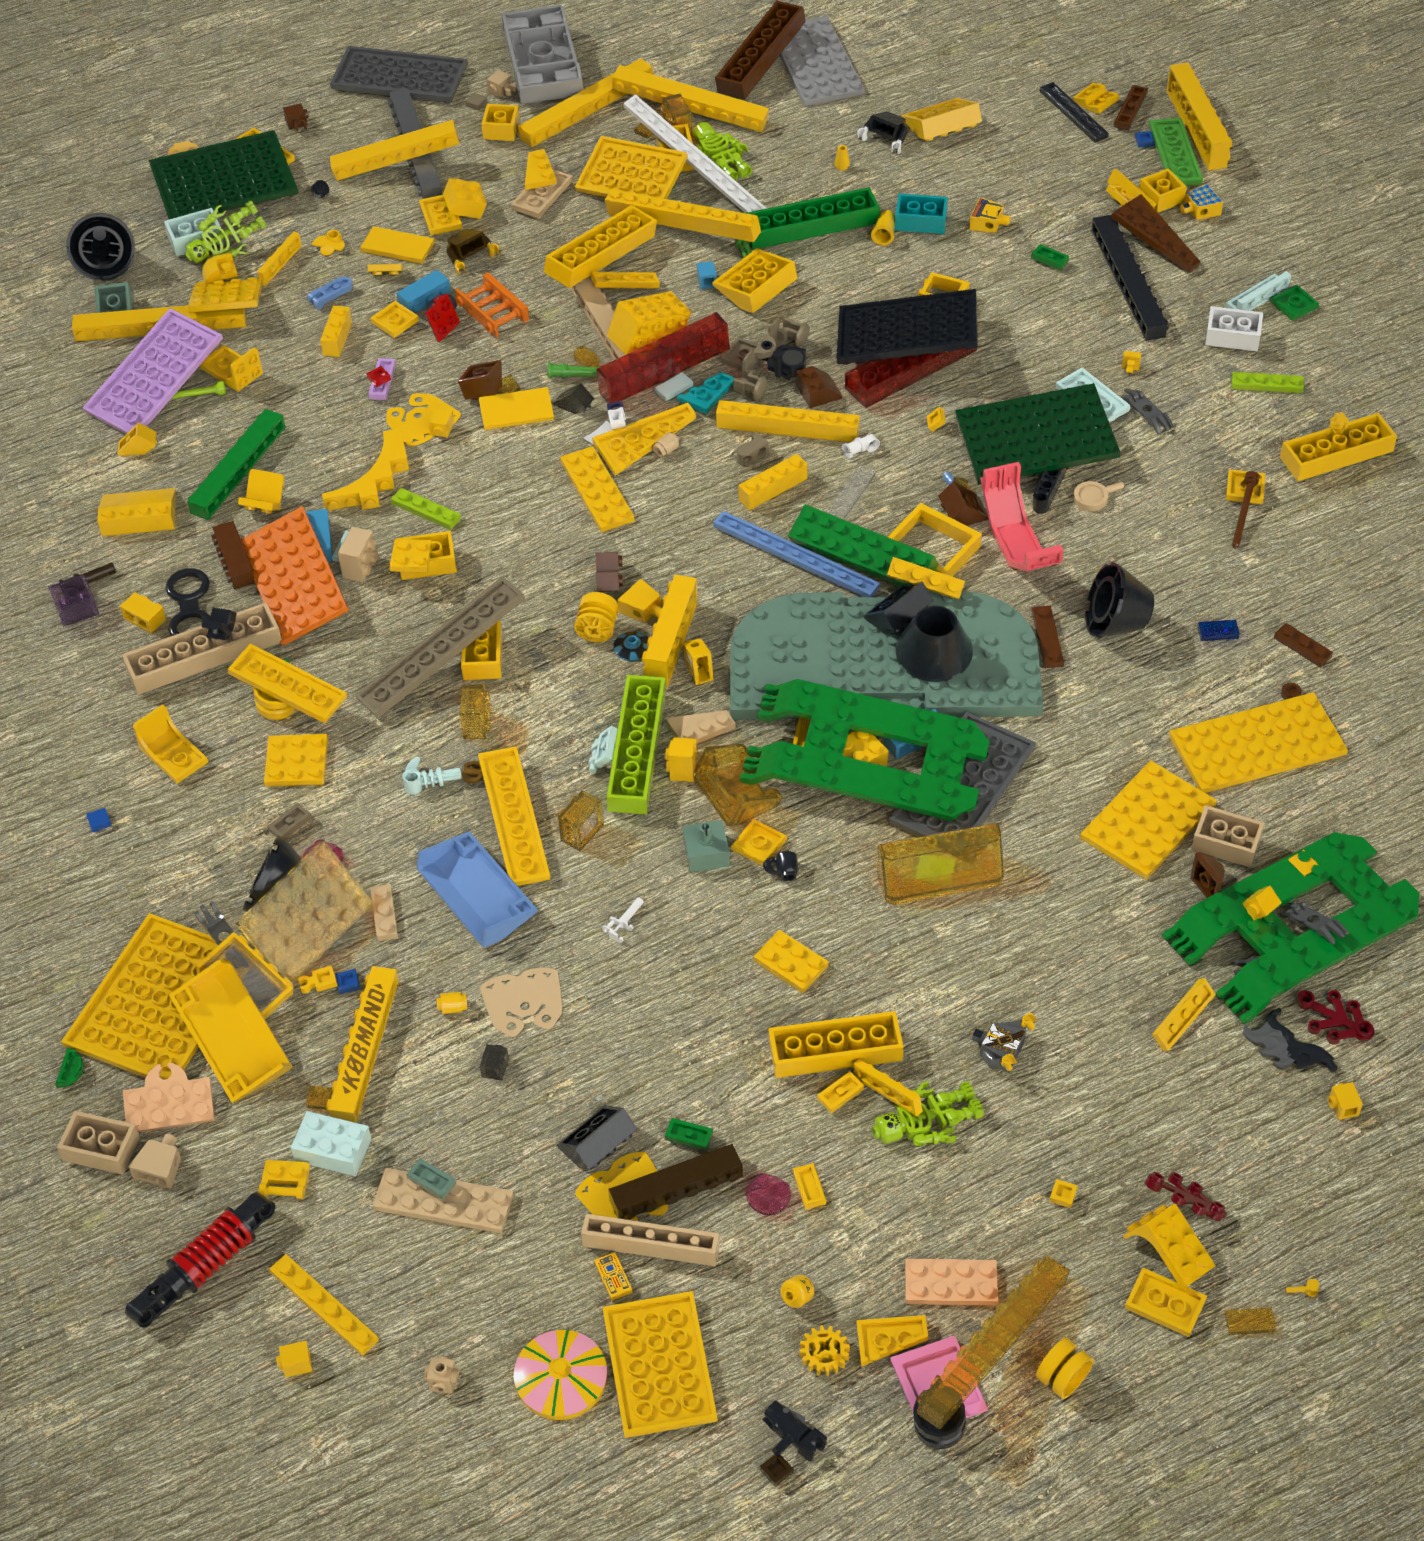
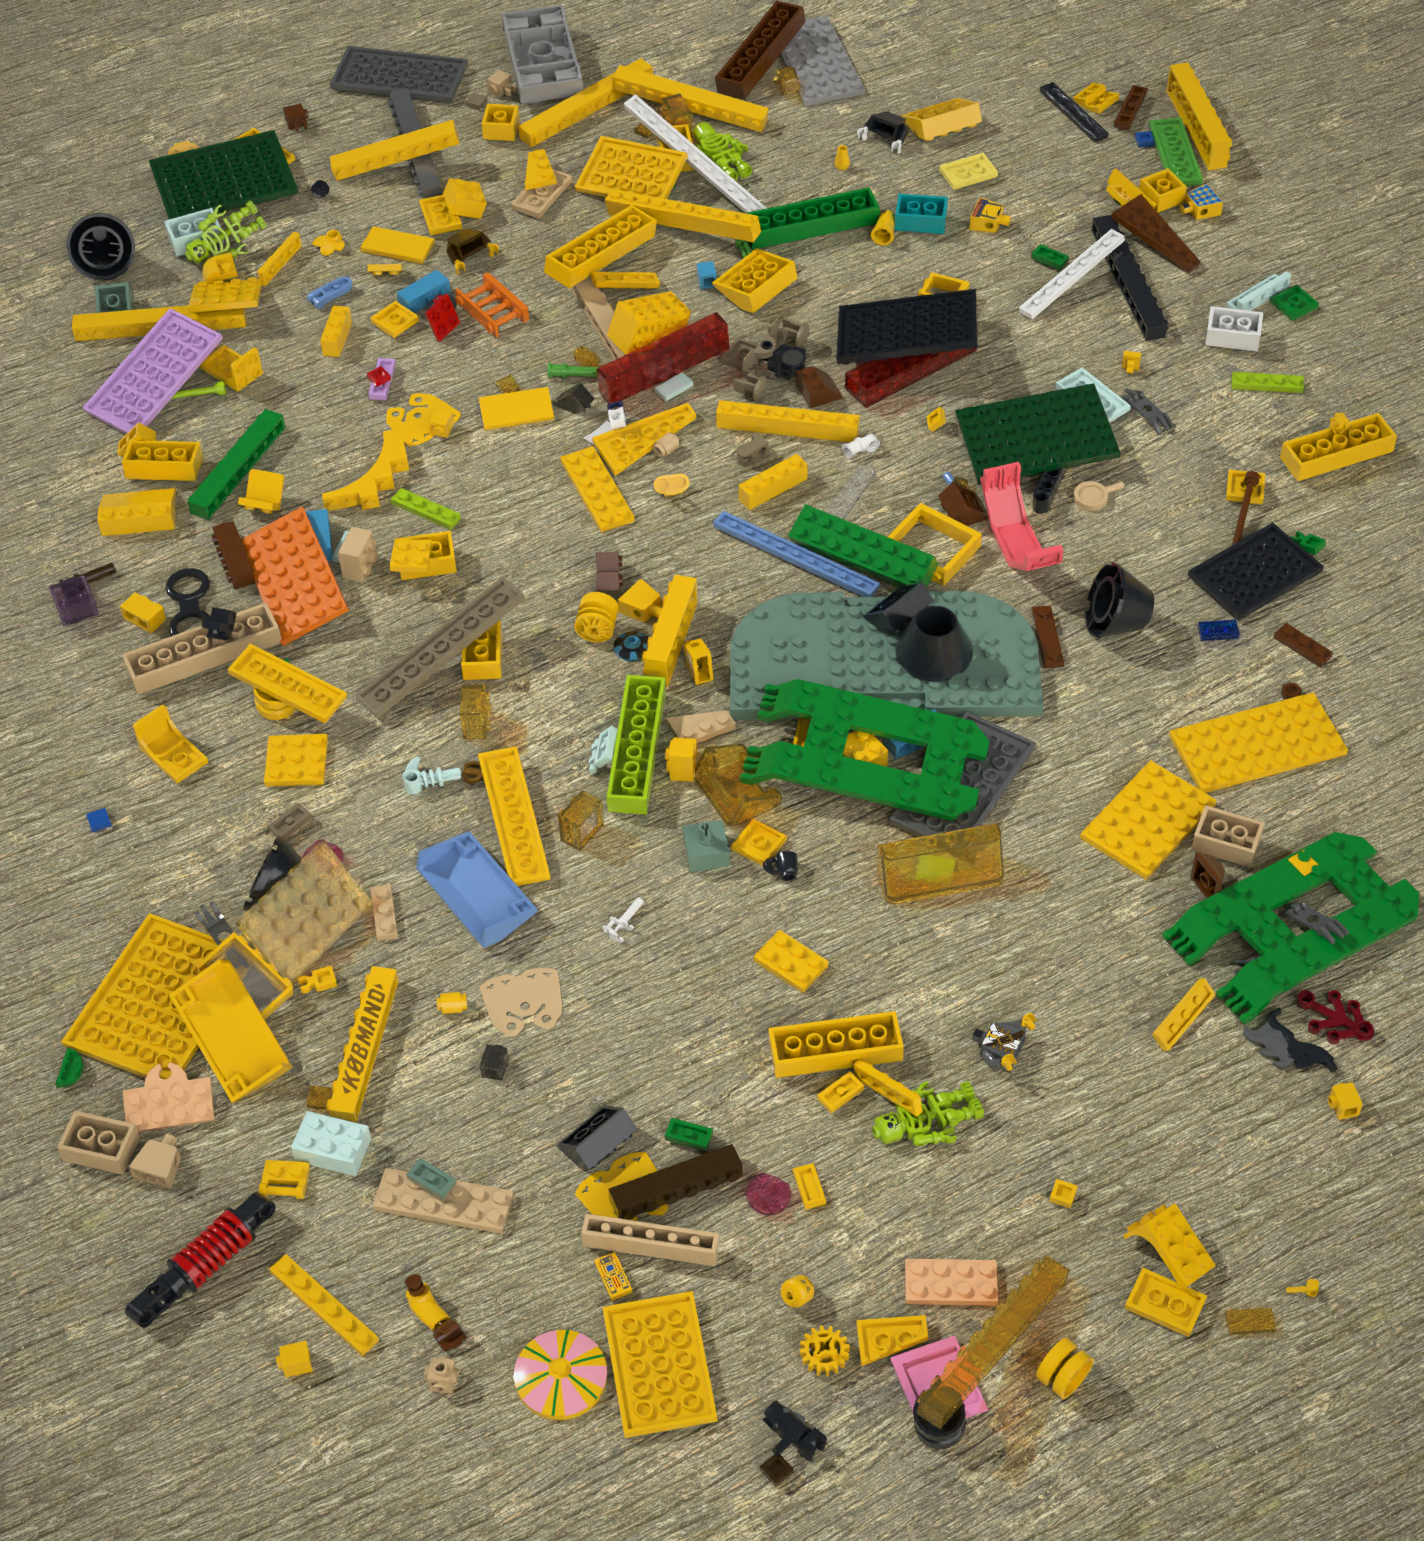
(162, 460): none -> yellow brick
(347, 981): blue tile -> none
(425, 1307): none -> piece
(481, 380): reddish brown slope -> none
(671, 484): none -> yellow bracket
(708, 394): teal wing -> none
(788, 80): none -> clear yellow brick
(933, 580): yellow plate -> none
(968, 171): none -> light yellow plate
(1071, 274): none -> white plate
(1185, 1196): dark red plant -> none
(1255, 571): none -> black plate
(1261, 903): yellow brick -> none
(1310, 543): none -> green plate

